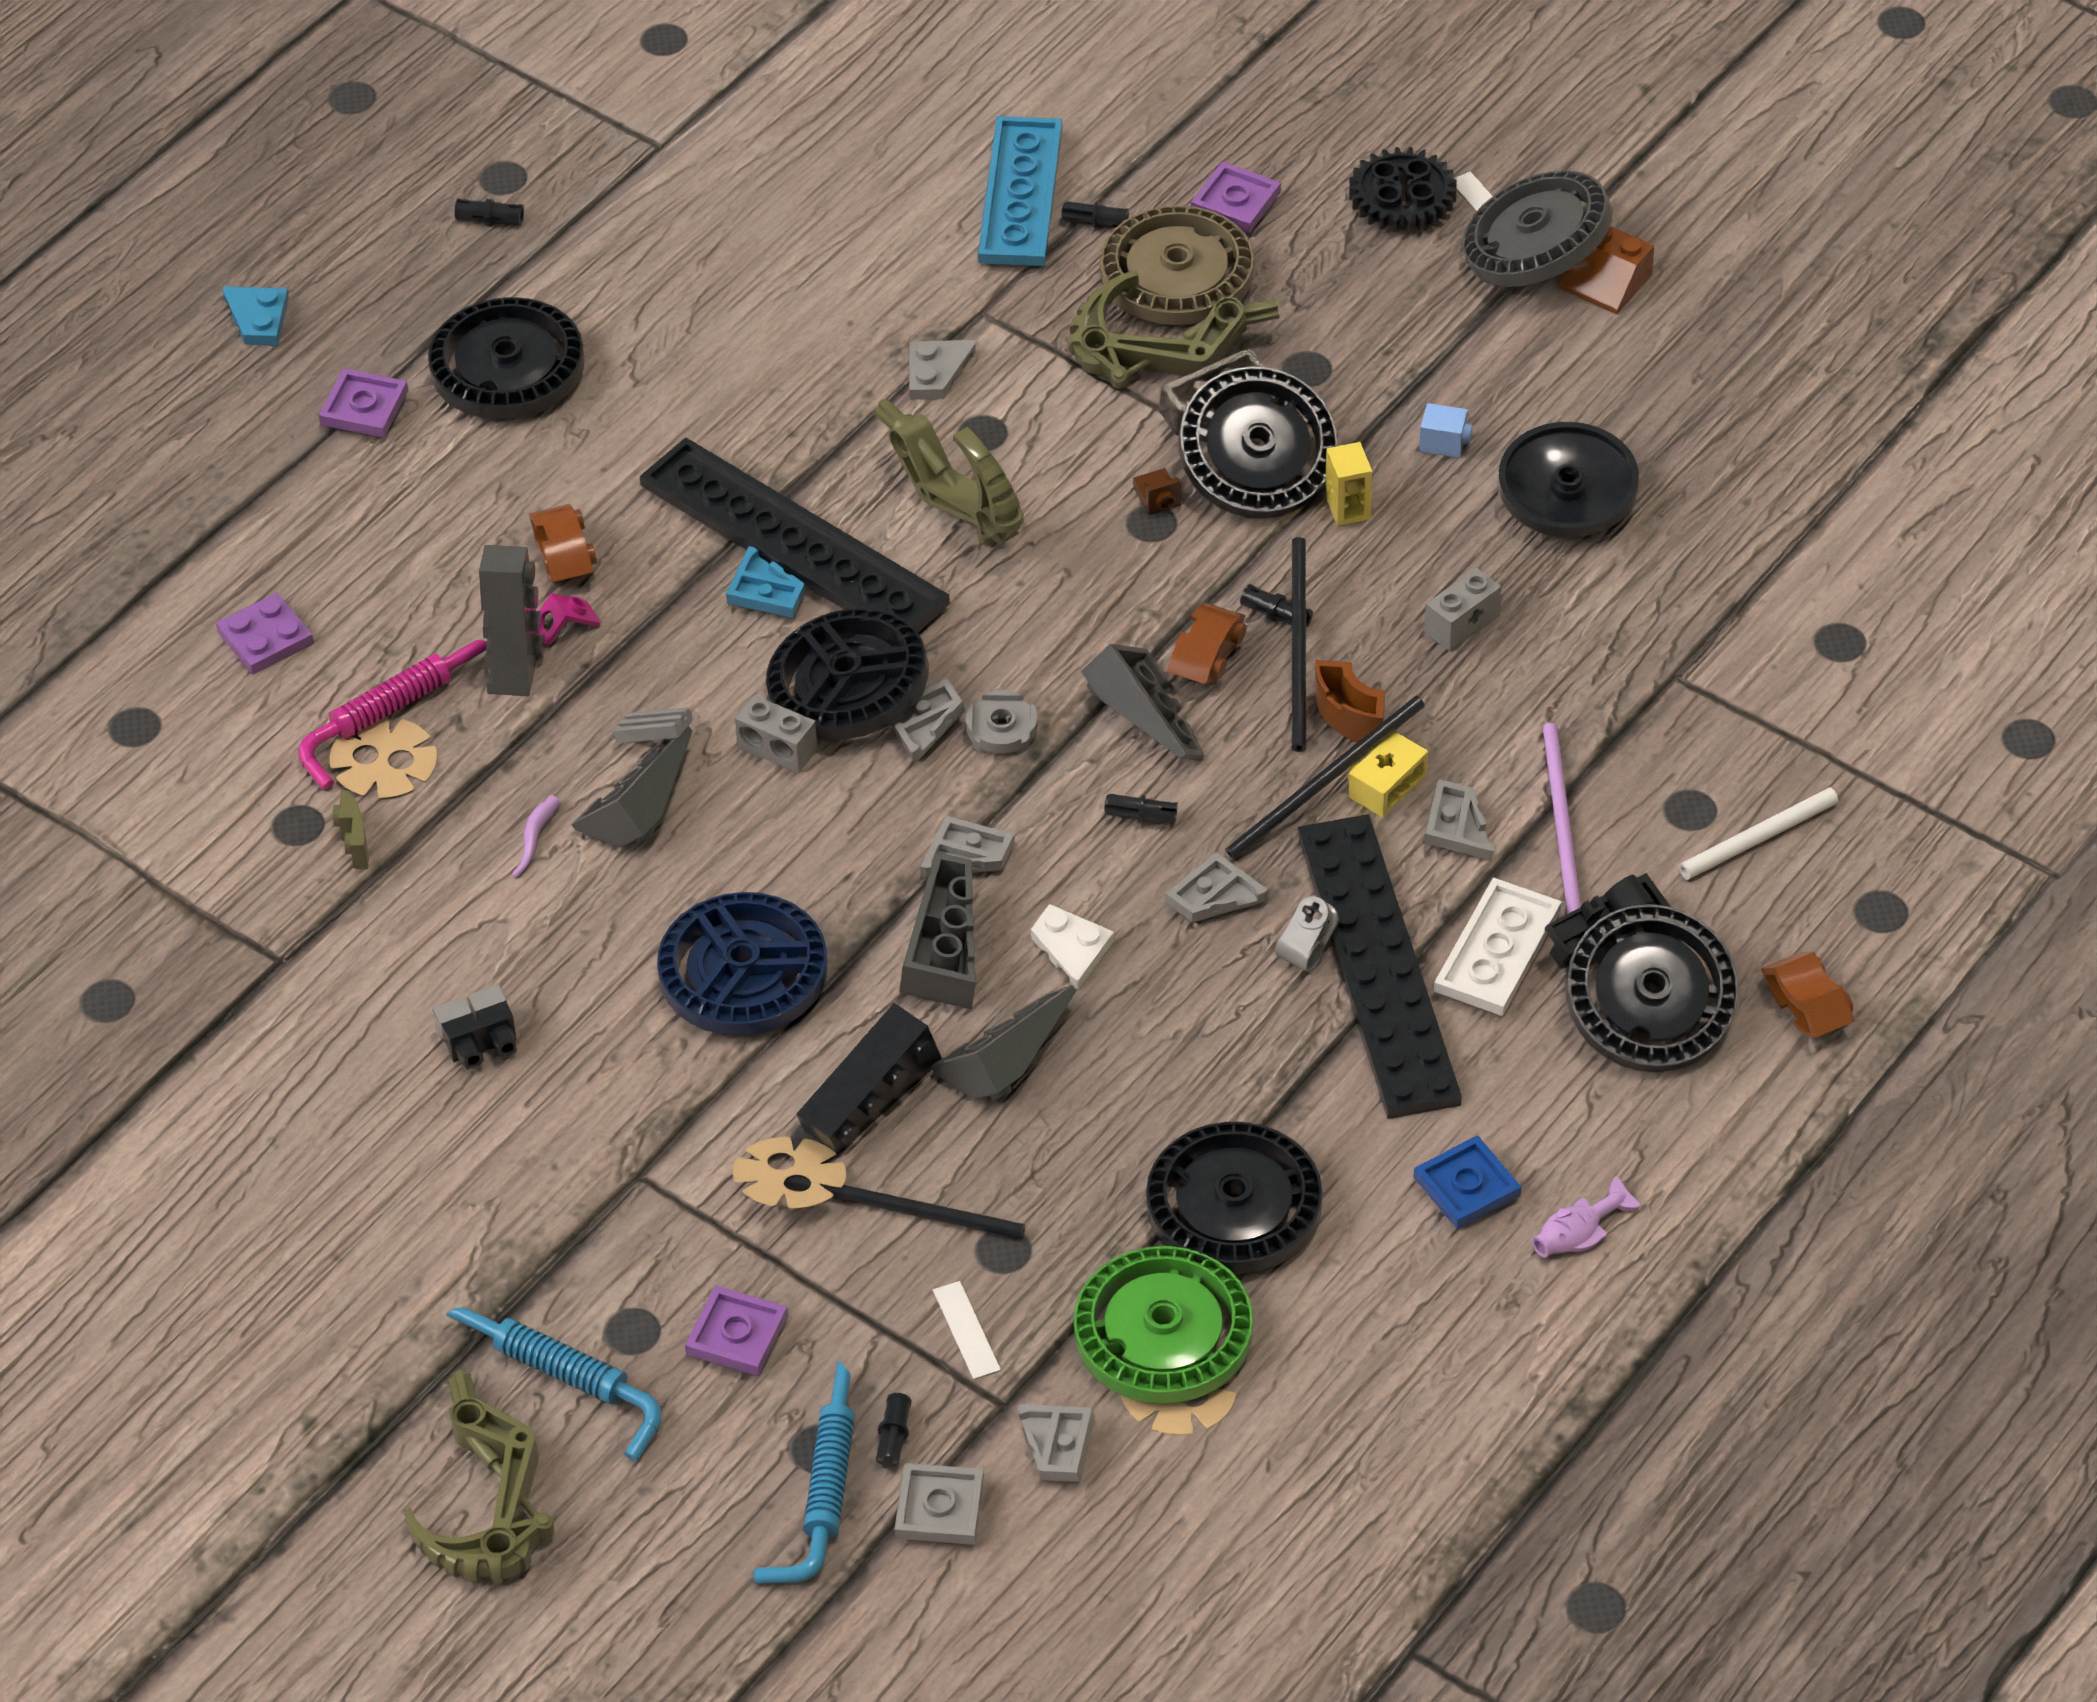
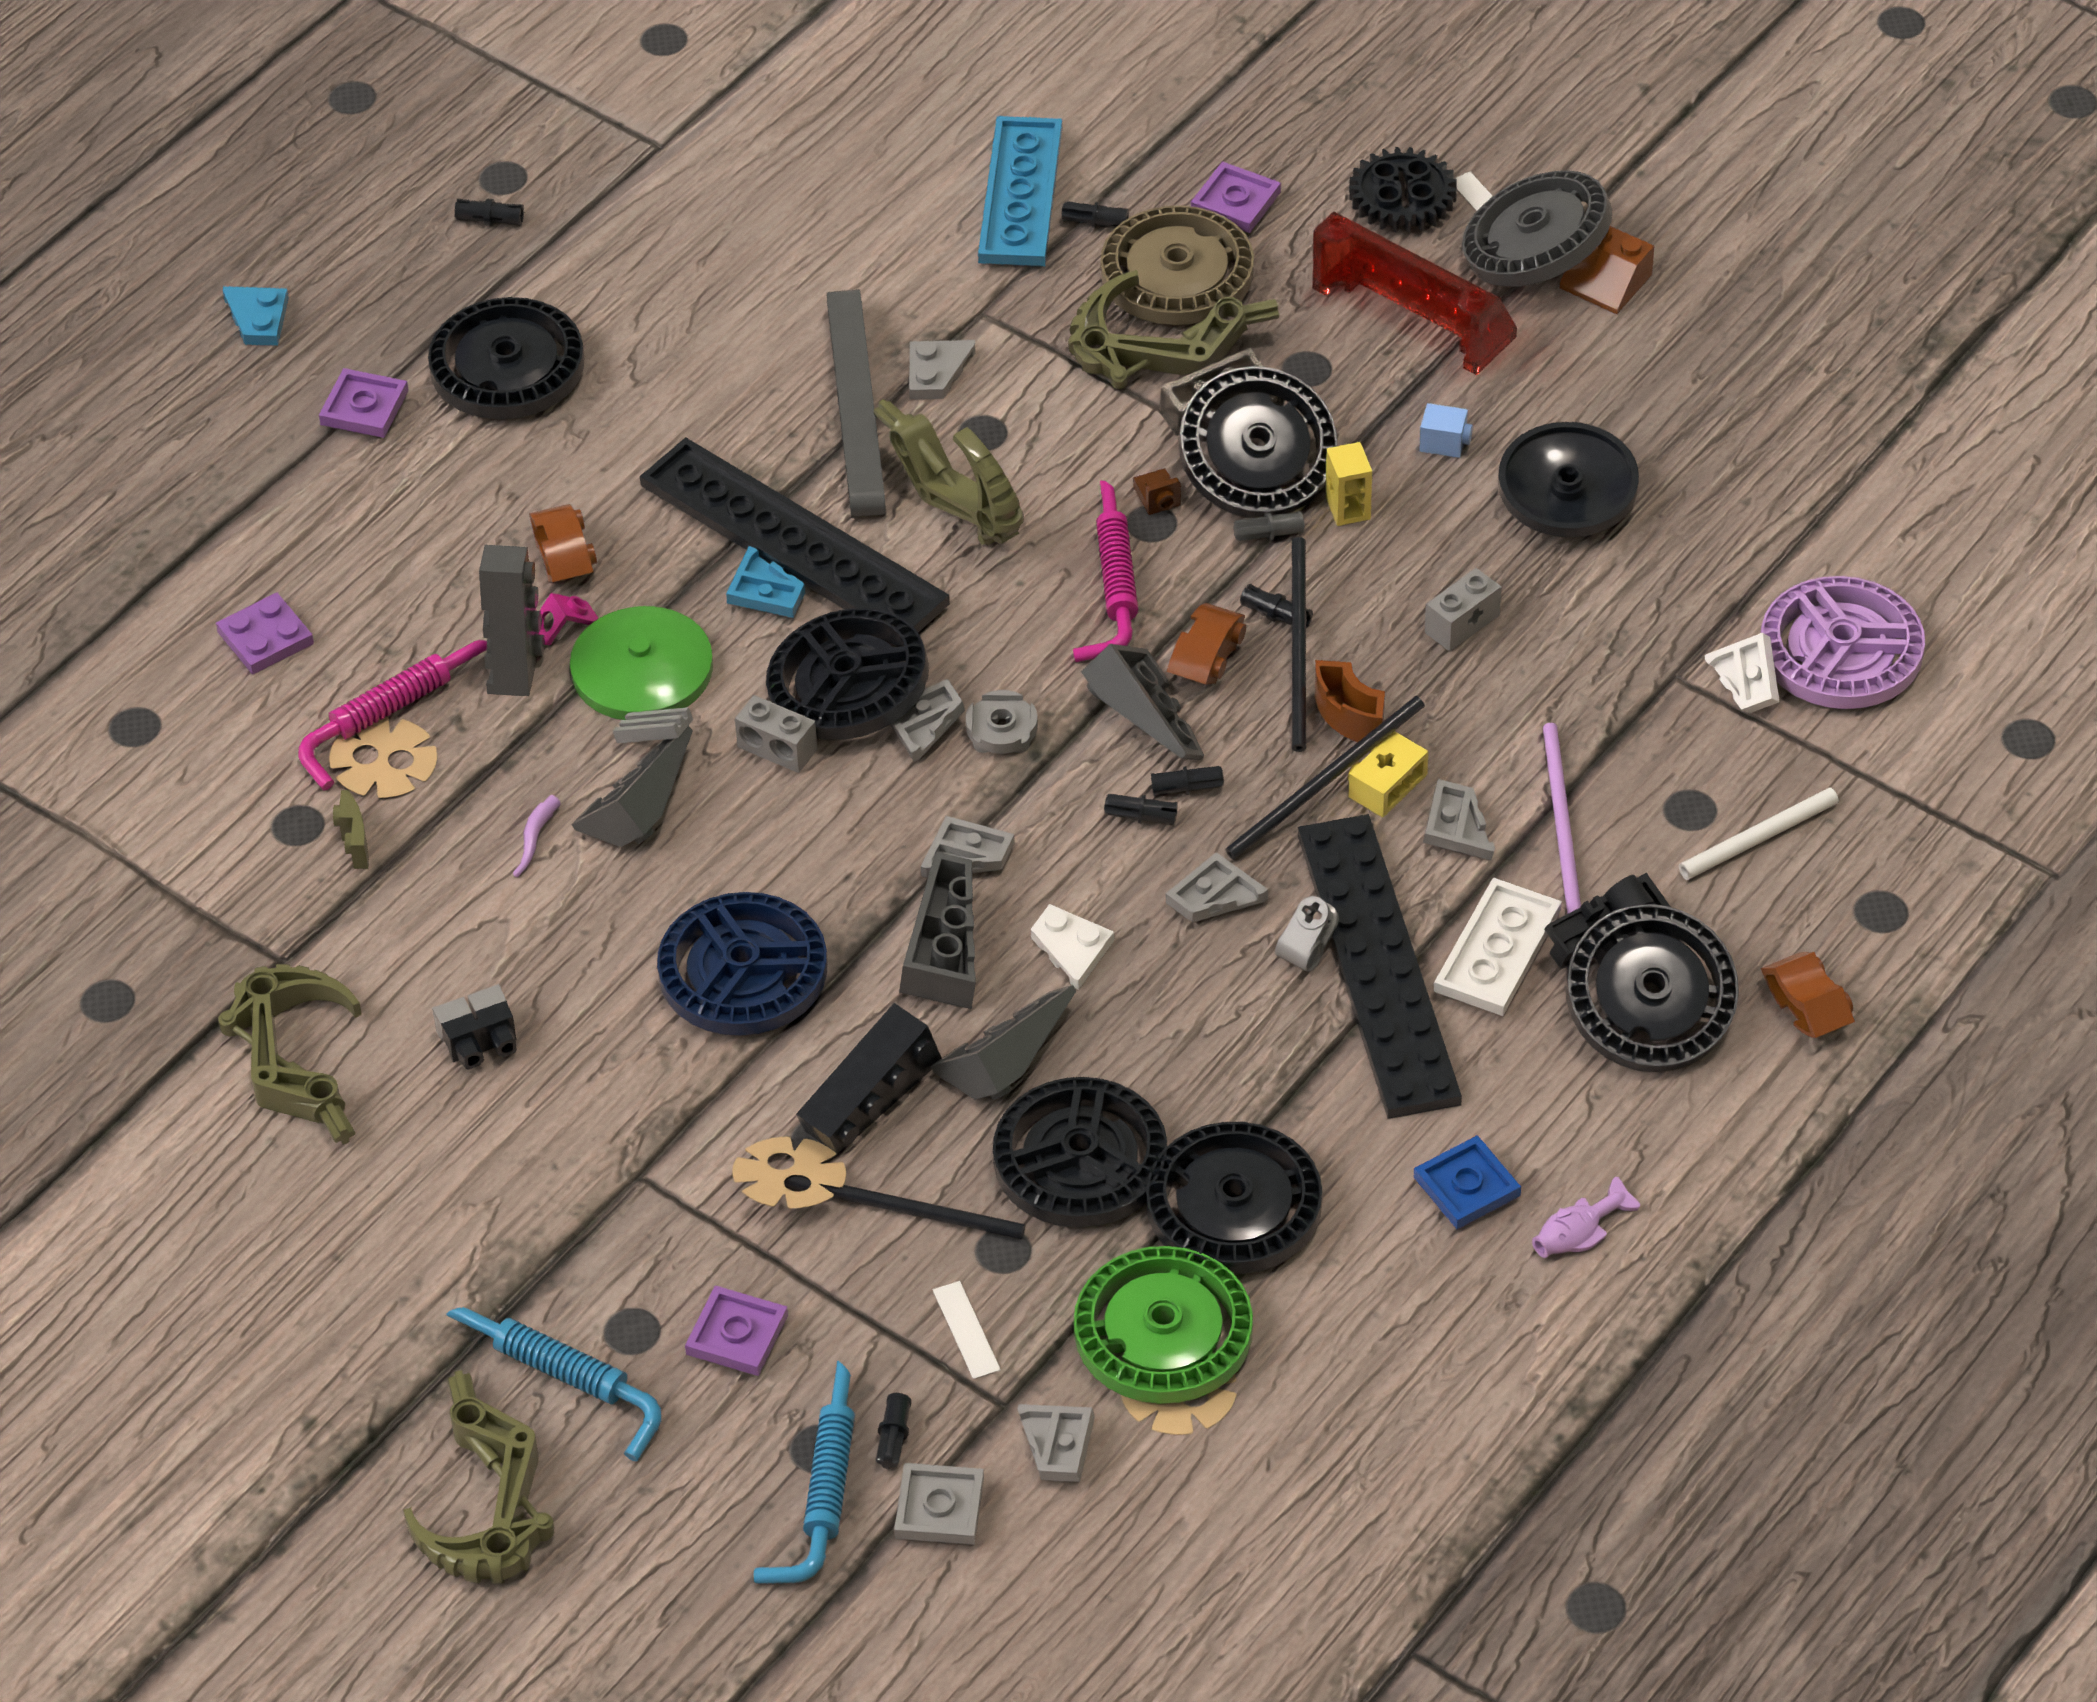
(288, 1087): none -> olive piece
(641, 661): none -> bright green dish
(856, 404): none -> dark grey beam
(1074, 1155): none -> black piece
(1116, 574): none -> dark pink piece
(1187, 780): none -> black axle
(1269, 526): none -> dark grey axle
(1354, 255): none -> clear red windscreen
(1748, 672): none -> white wing
(1844, 642): none -> lavender piece

